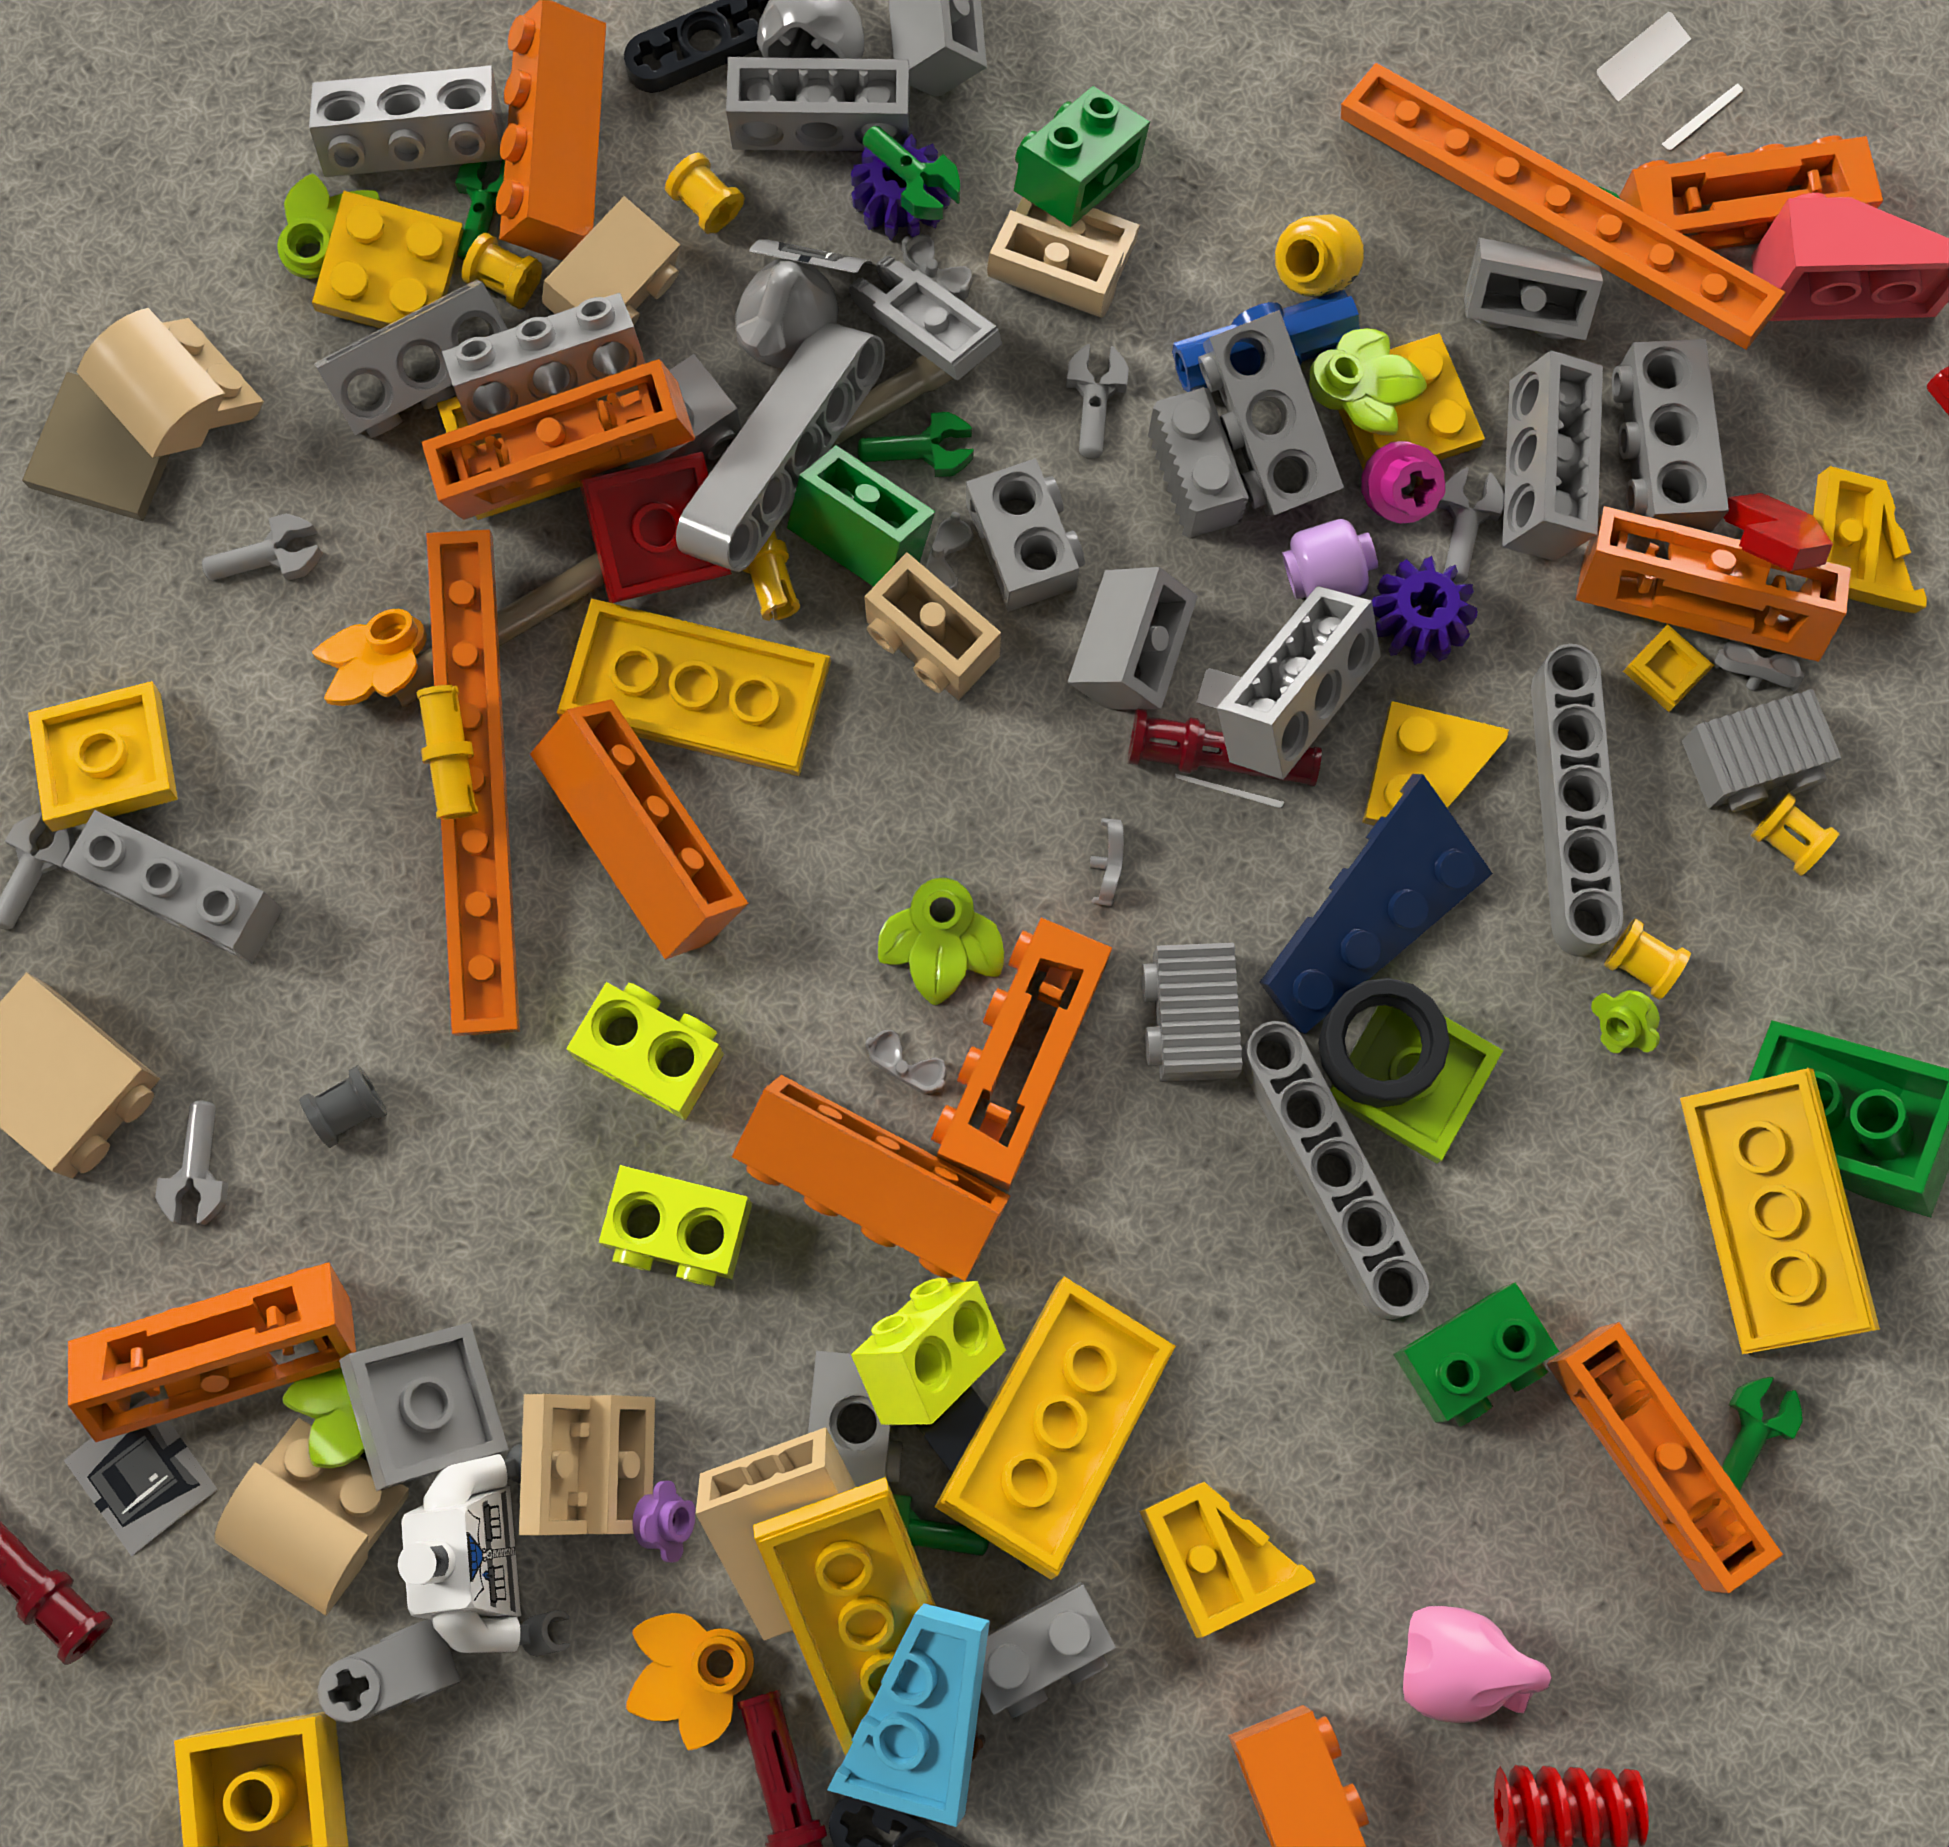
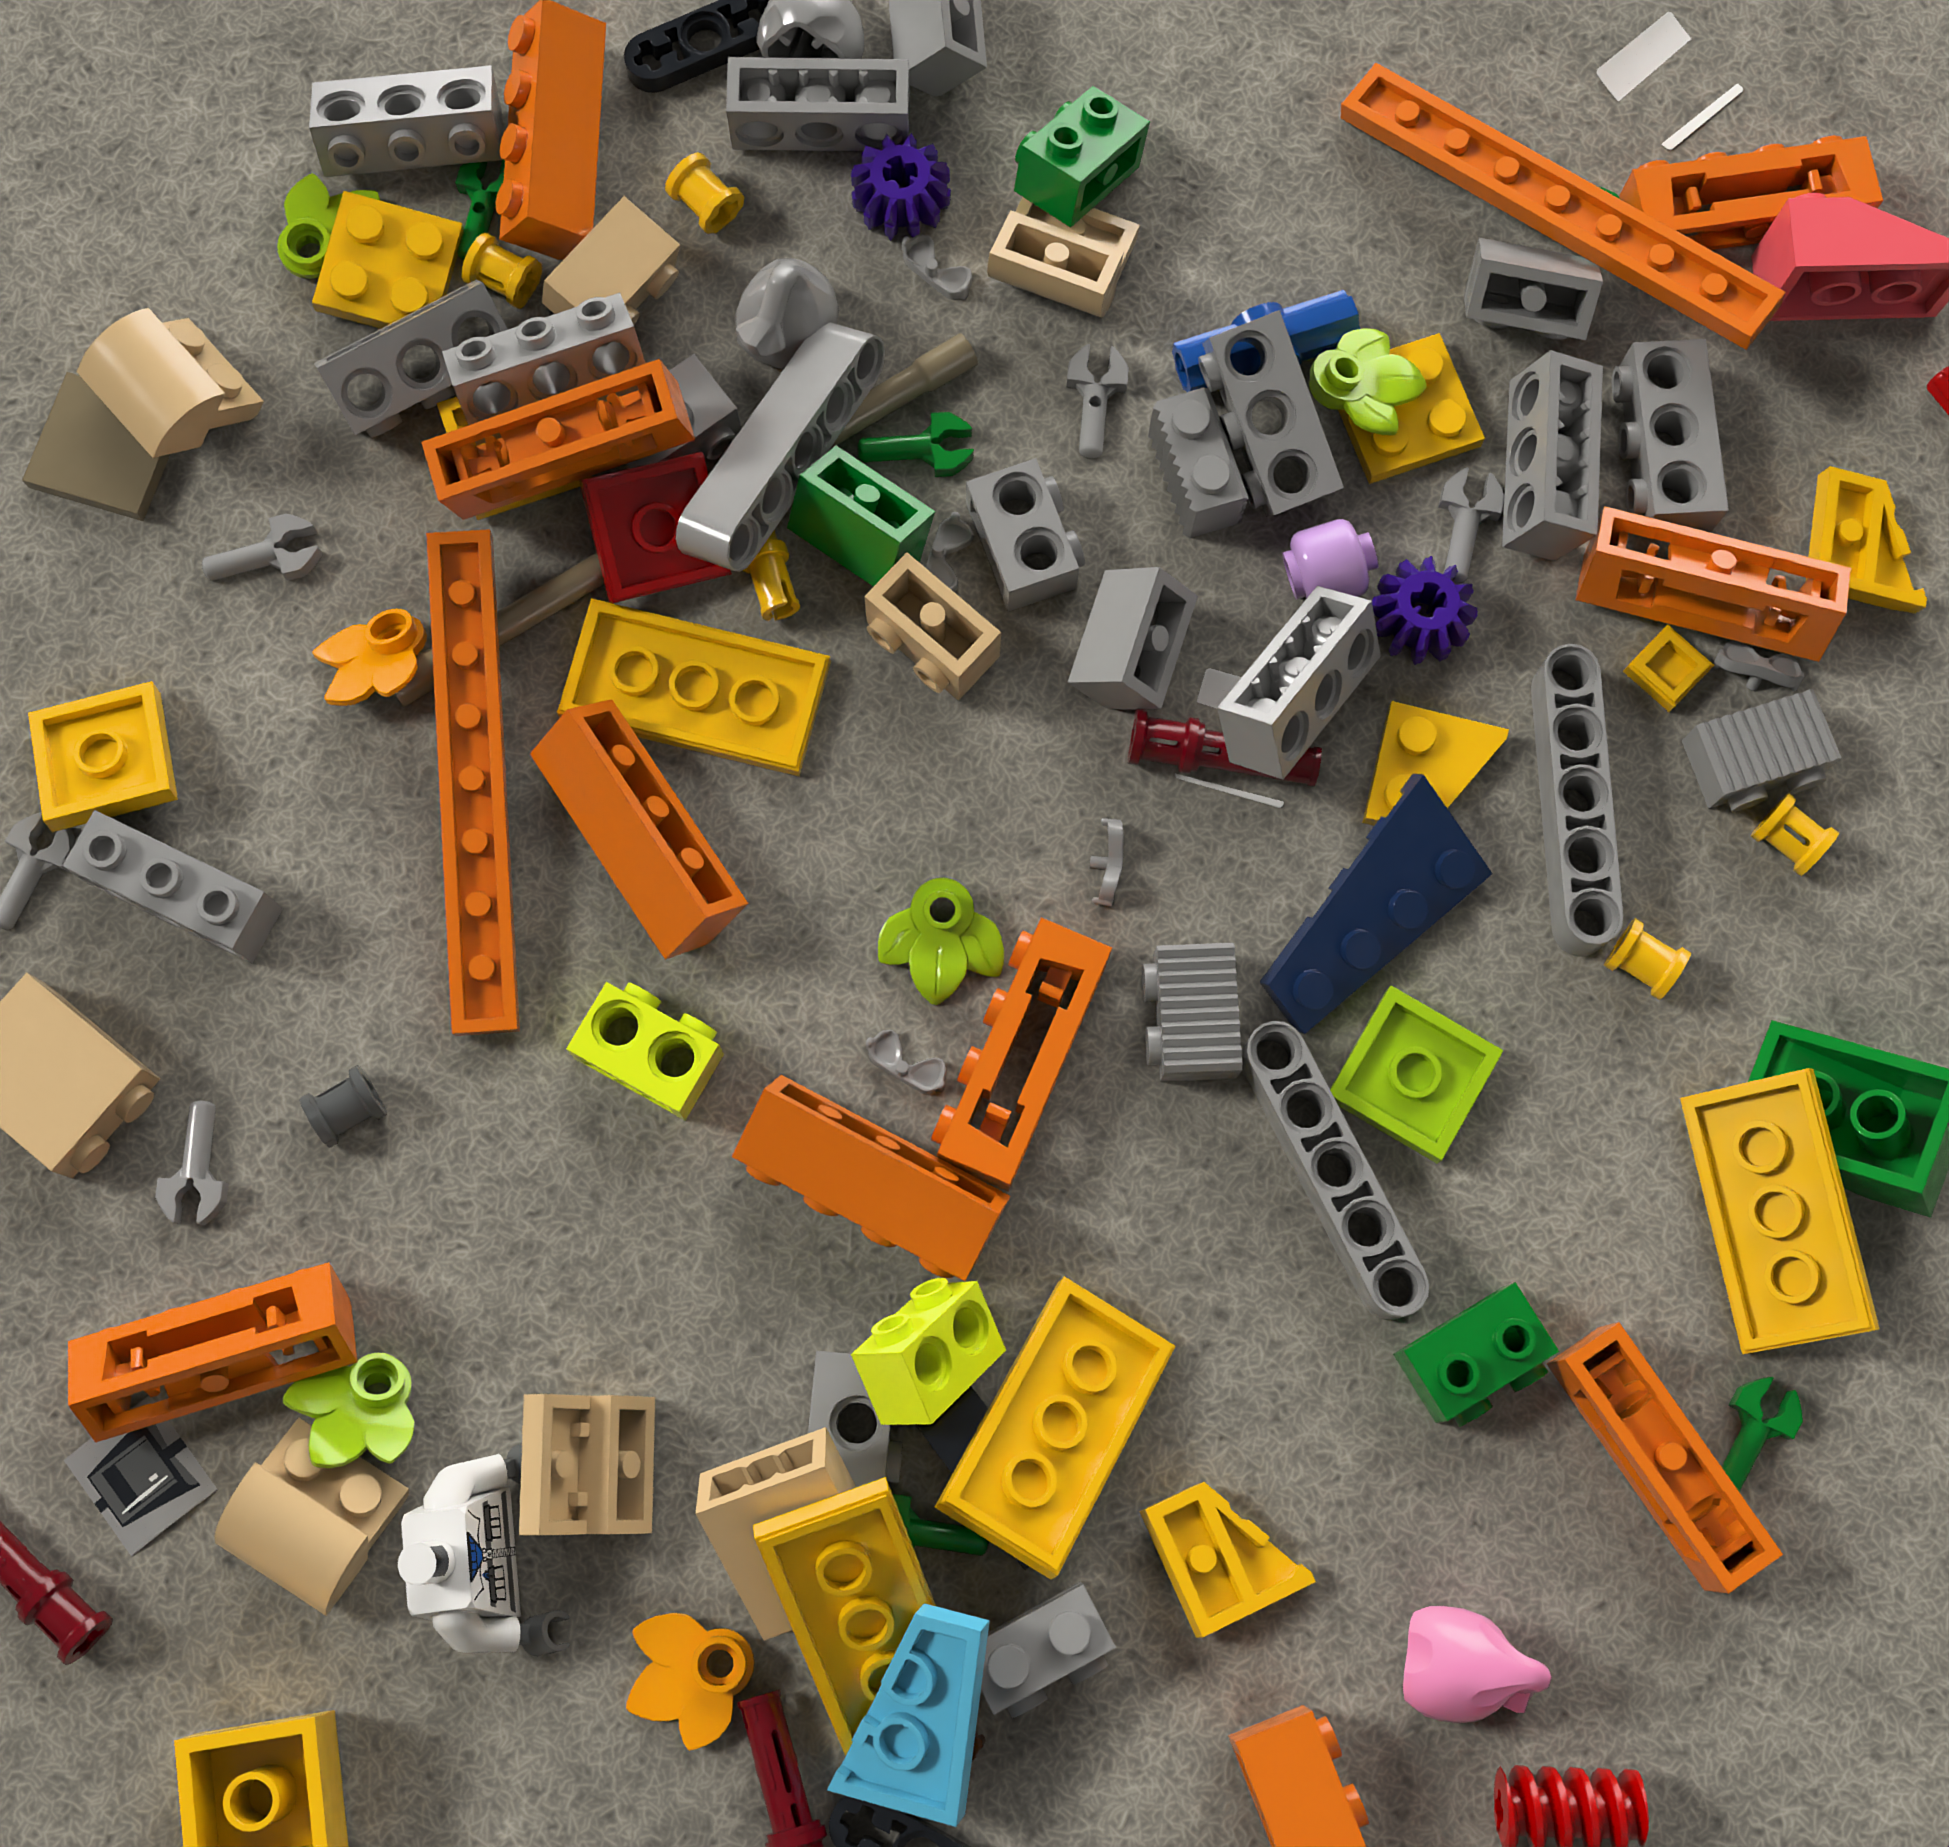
(399, 1672): light grey piece -> none
(422, 1405): light grey tile -> none
(447, 752): yellow pin -> none
(664, 1521): medium lavender plate -> none
(680, 1209): neon yellow brick -> none
(808, 255): sticker -> none
(914, 199): green bar -> none
(927, 317): light grey hinge -> none
(1319, 255): yellow head -> none
(1390, 471): dark pink piece -> none
(1414, 1004): black tyre -> none
(1636, 1011): lime plate -> none
(1778, 532): red tile -> none

